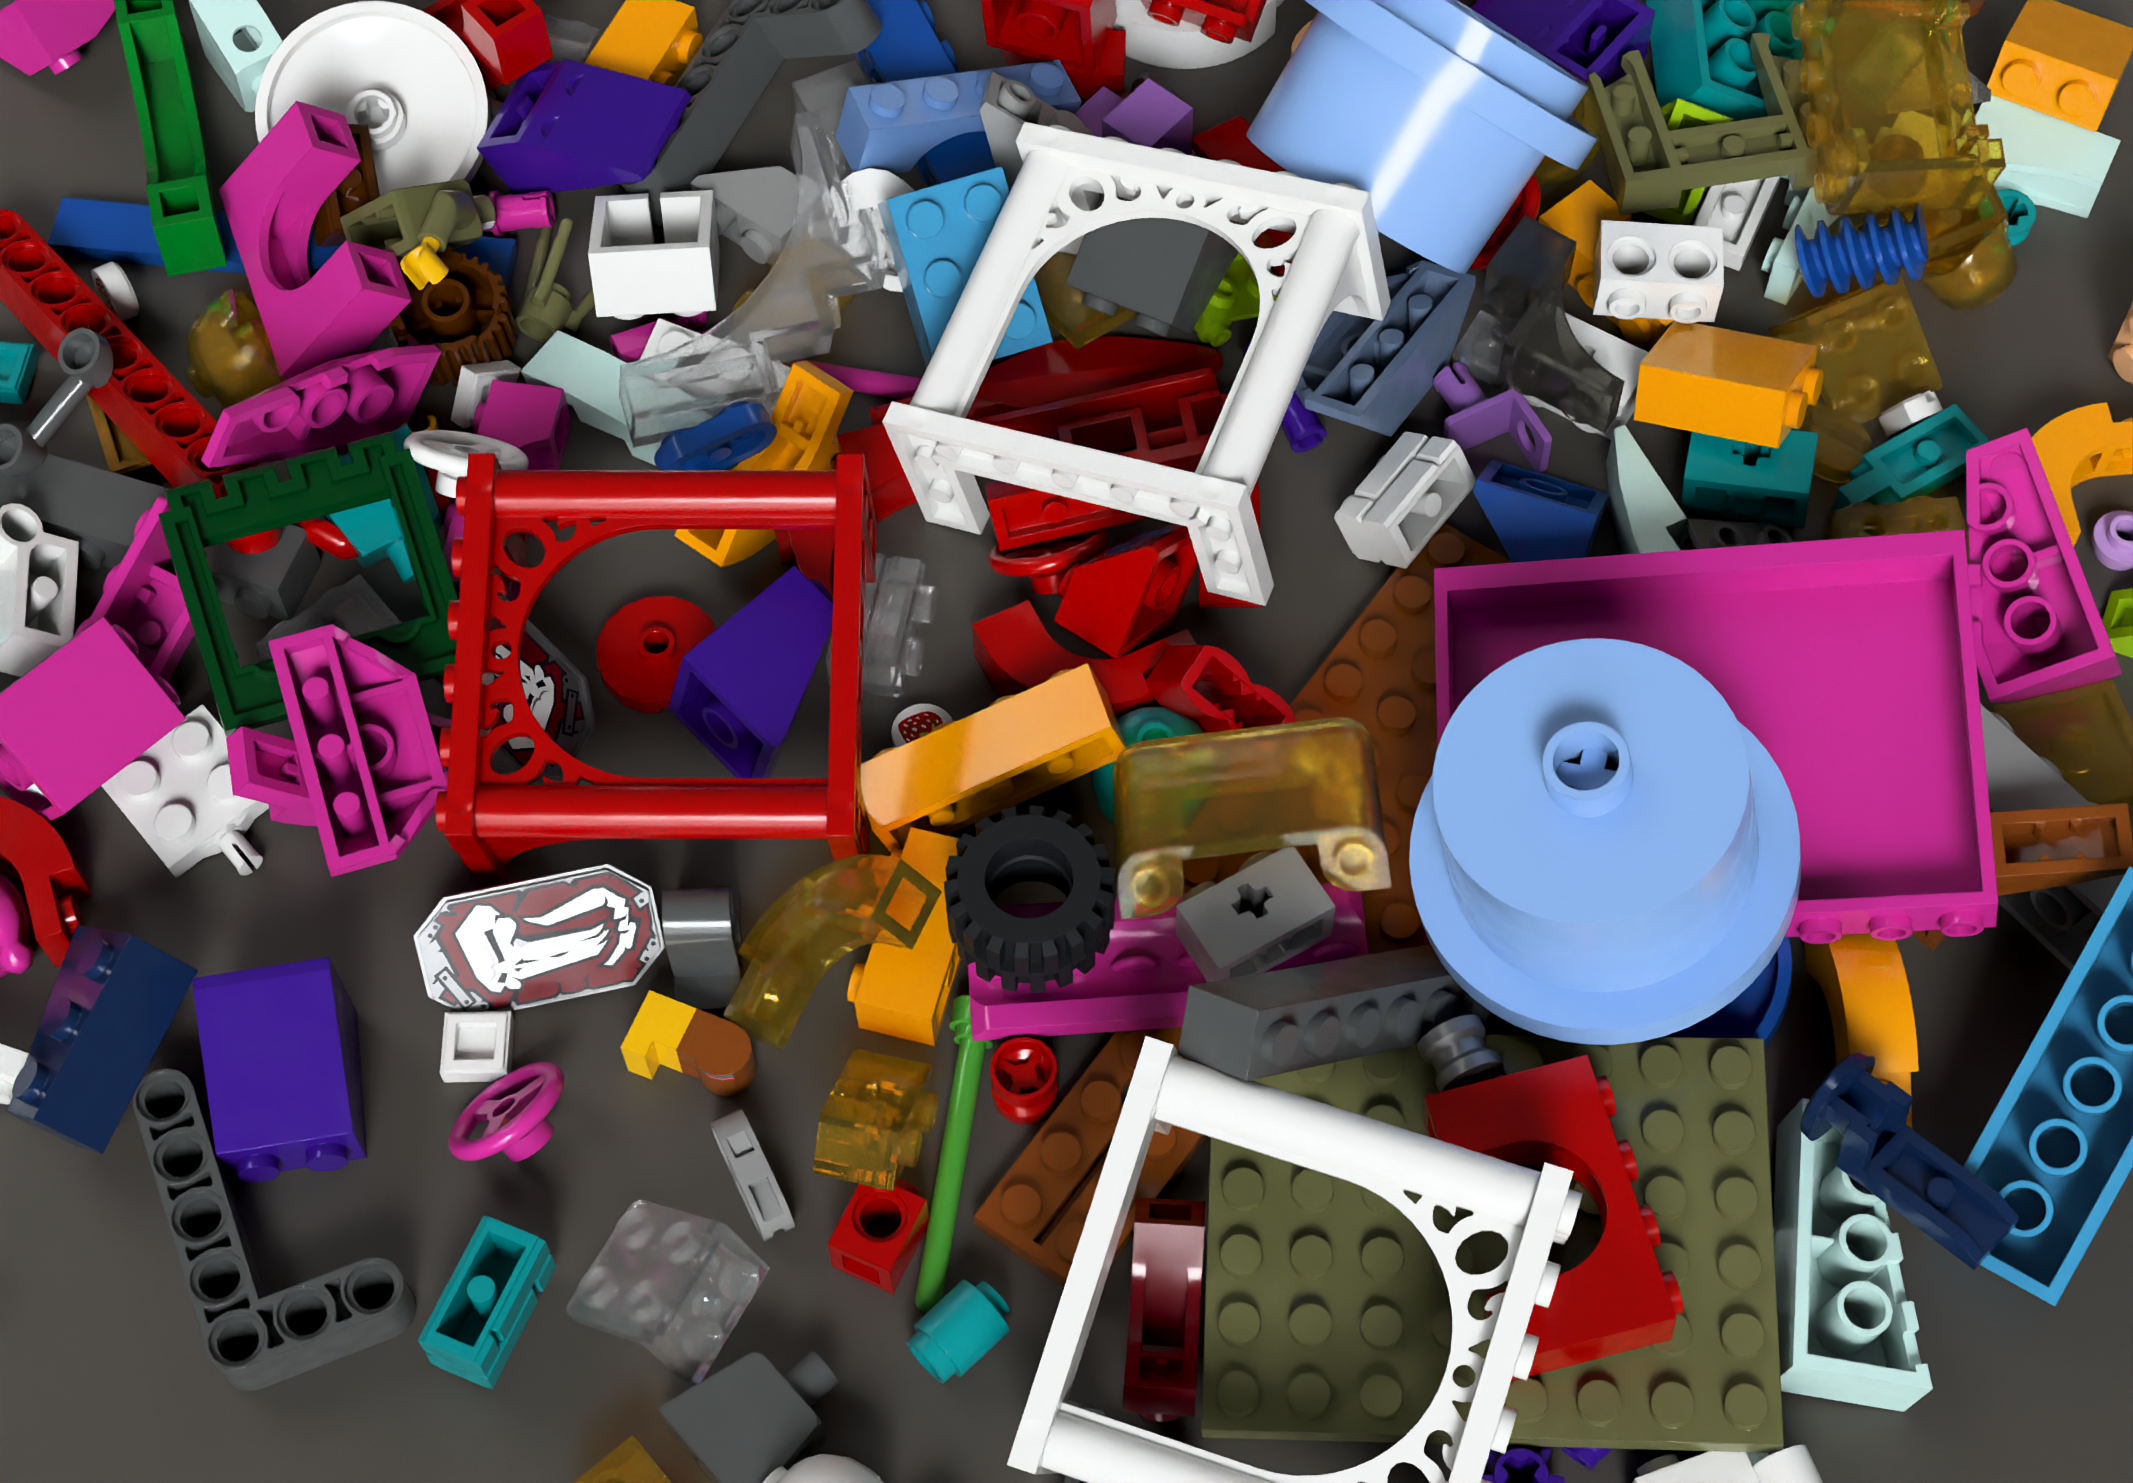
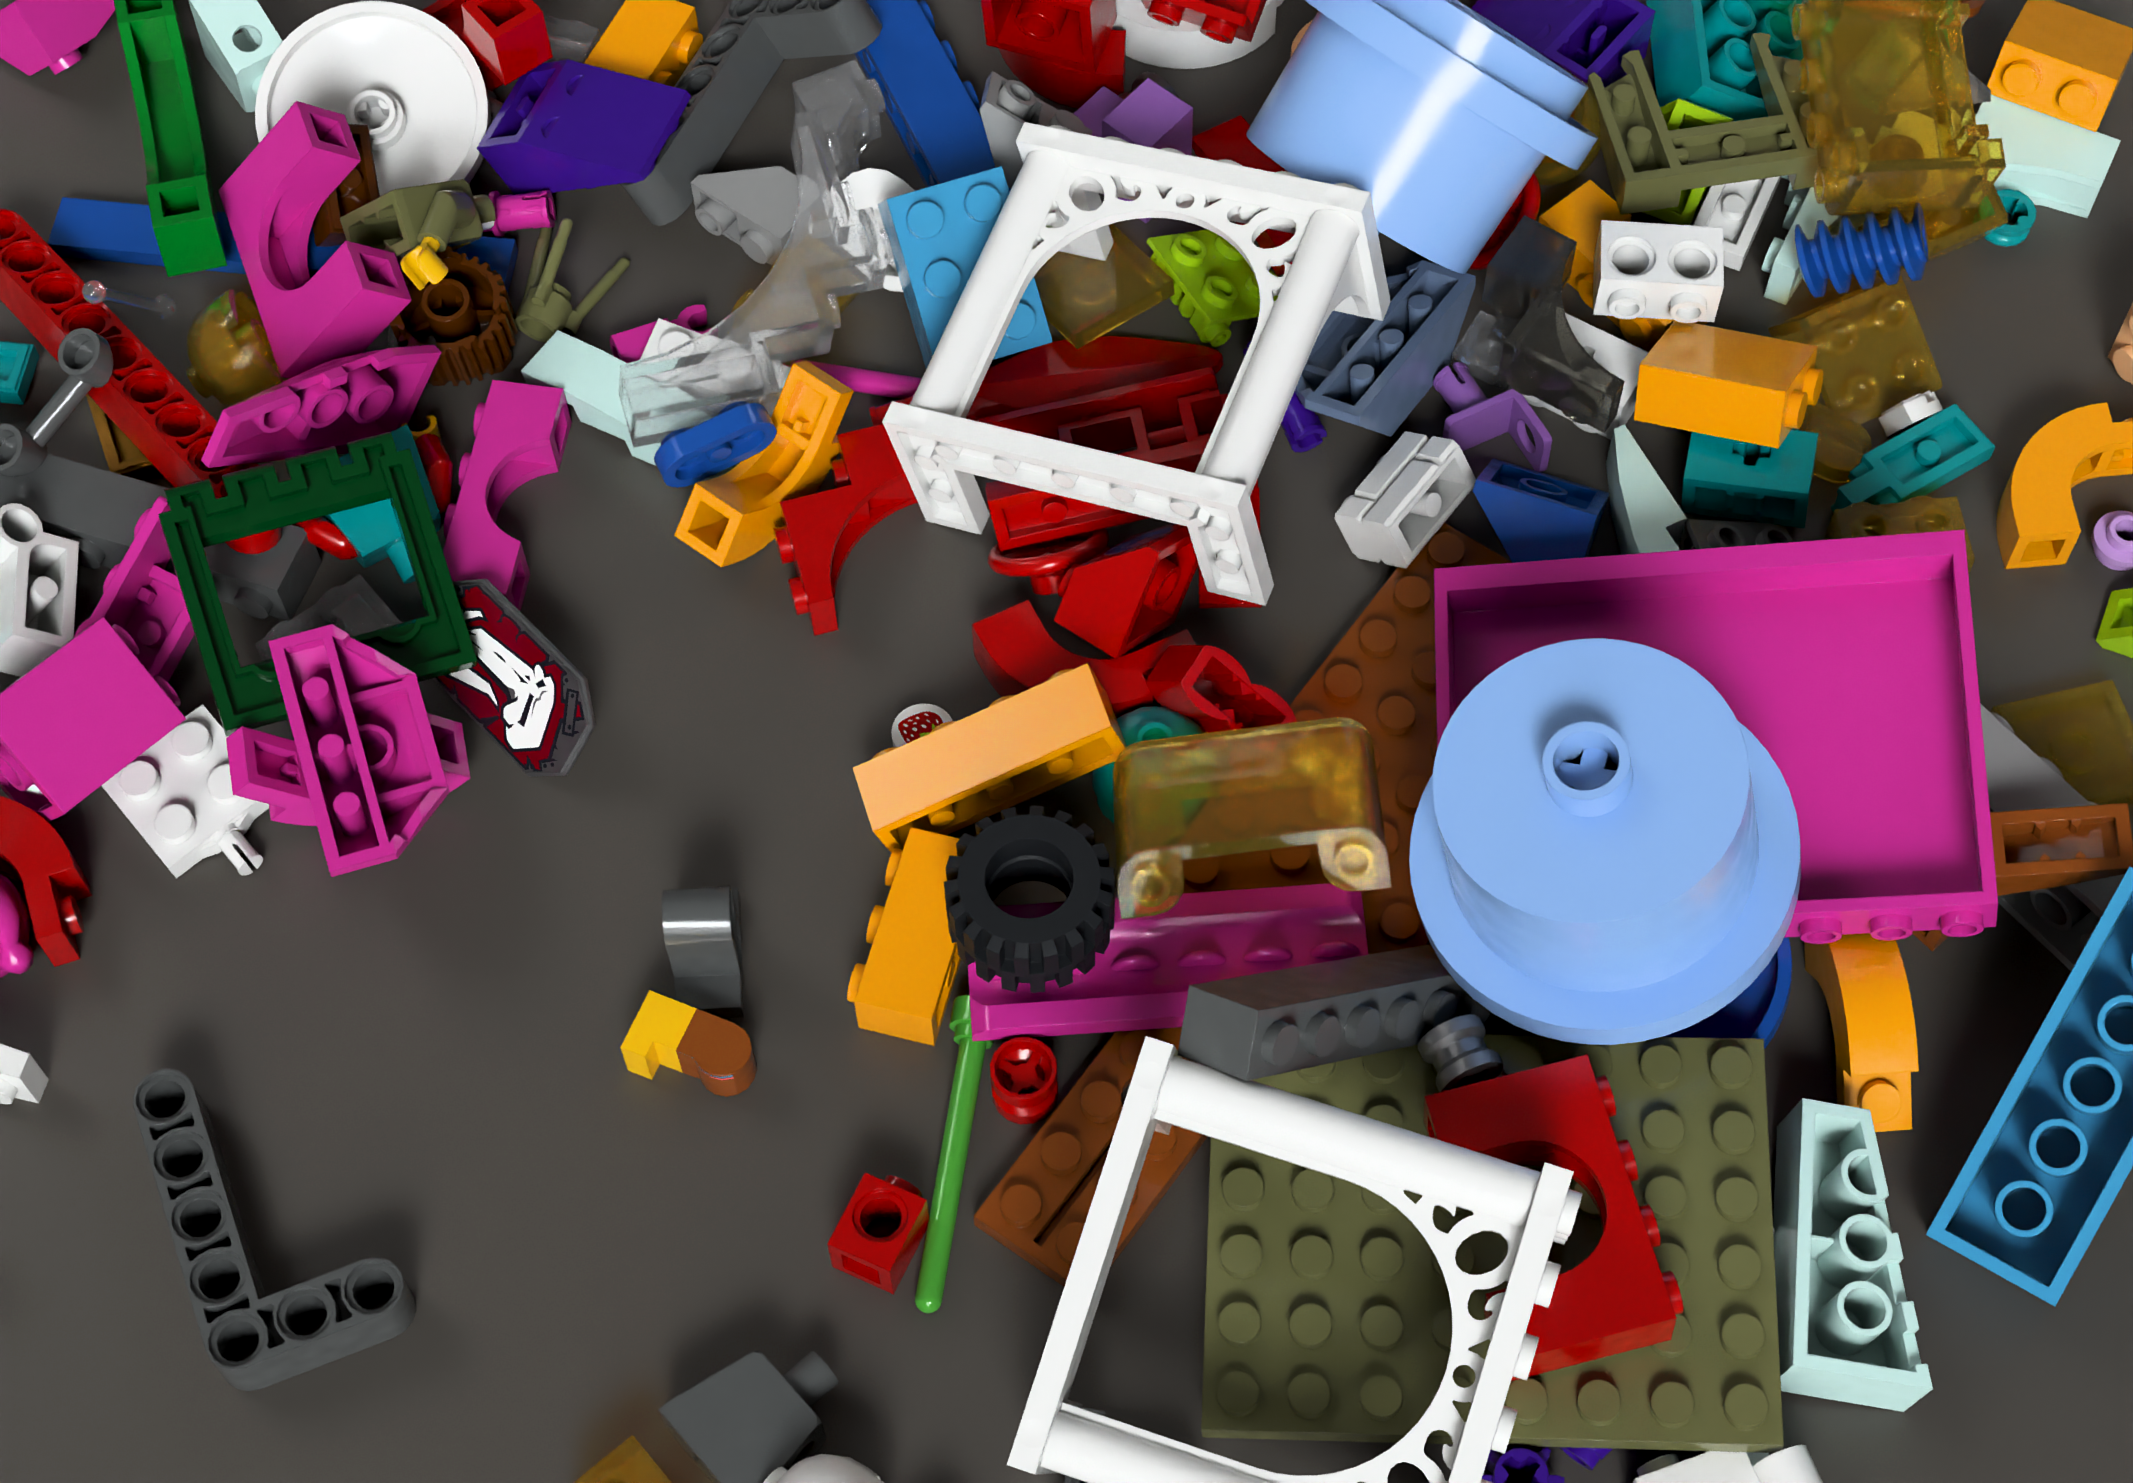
(98, 1035): dark blue wedge -> none
(115, 290): white tile -> none
(161, 306): none -> clear hinge
(281, 1069): dark purple slope -> none
(449, 452): white piece -> none
(475, 385): white tile -> none
(477, 1046): white tile -> none
(487, 1302): teal brick -> none
(502, 815): red arch -> none
(515, 1120): dark pink piece -> none
(539, 940): shield -> none
(622, 656): red plate -> none
(641, 277): white piece -> none
(670, 1286): clear bracket -> none
(752, 674): dark purple slope -> none
(752, 1174): light grey piece -> none
(814, 926): clear yellow arch -> none
(875, 1120): clear yellow brick -> none
(892, 623): clear brick -> none
(903, 119): medium blue arch -> none
(959, 1330): teal brick -> none
(1153, 269): dark grey slope -> none
(1164, 1309): dark red arch -> none
(1237, 944): light grey brick -> none
(1903, 1165): dark blue piece -> none
(1976, 275): clear yellow helmet -> none
(2027, 588): dark pink wedge -> none

